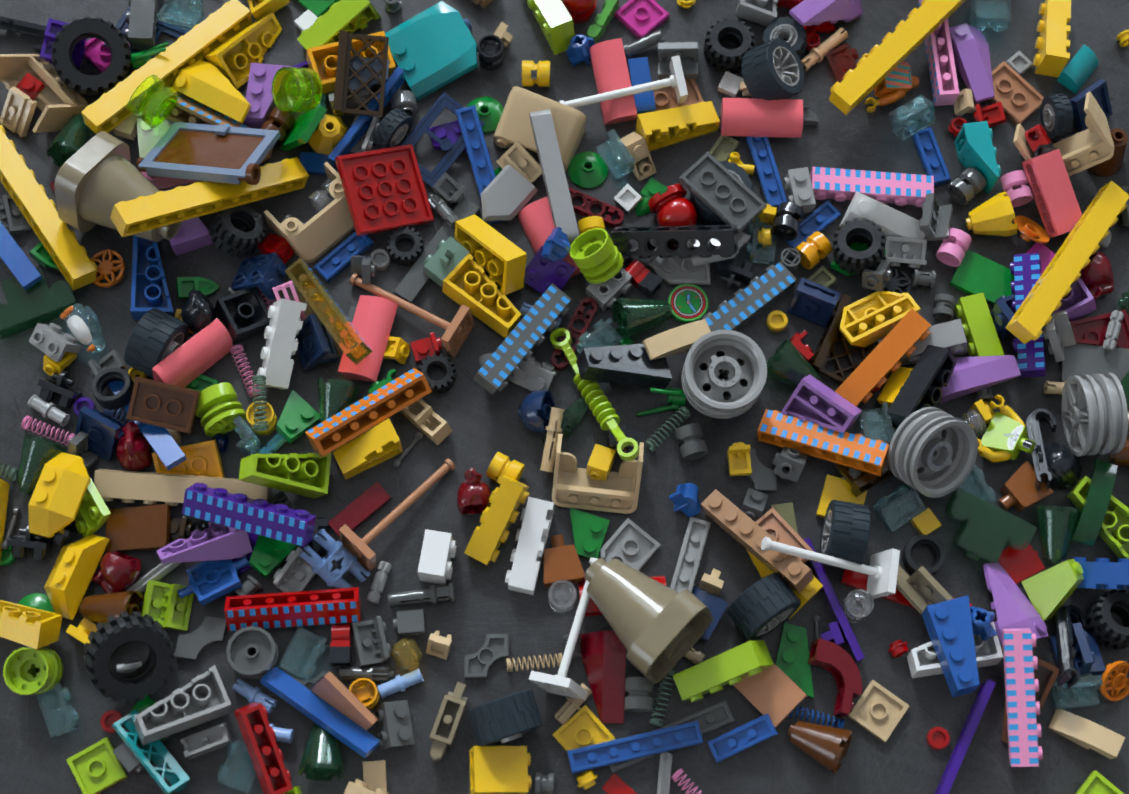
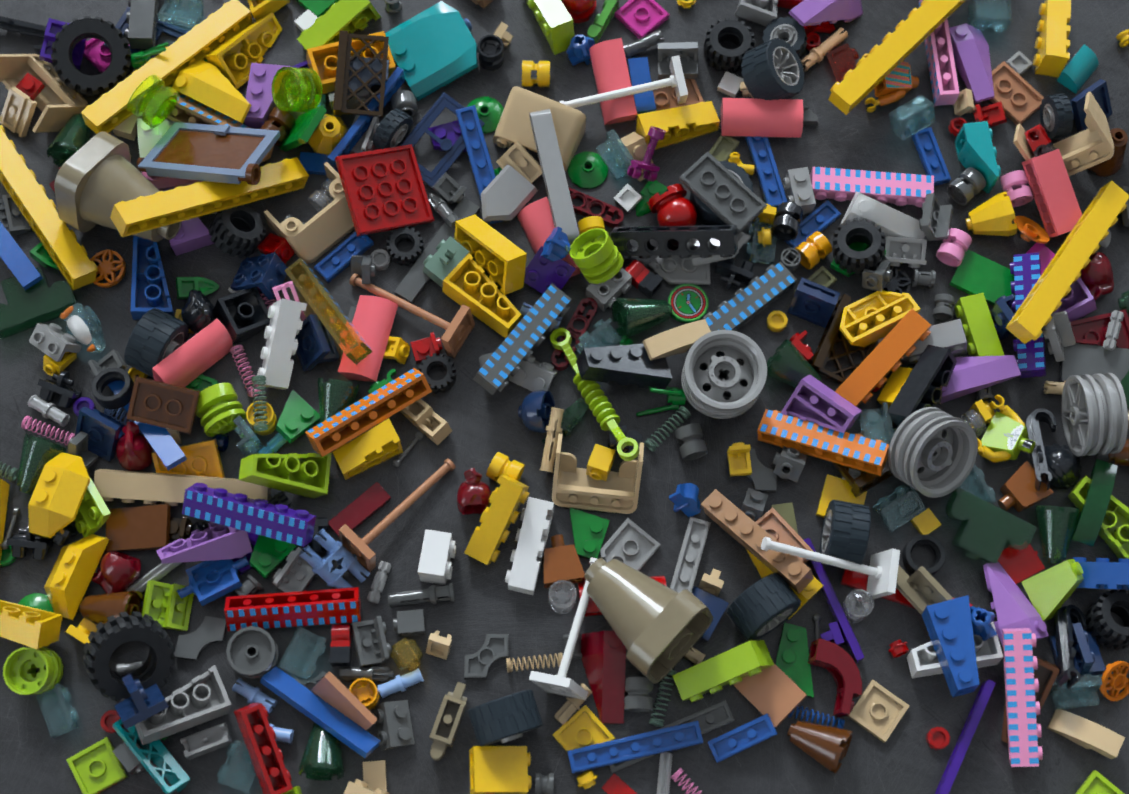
(141, 703): none -> dark blue bracket
(650, 169): none -> magenta bar

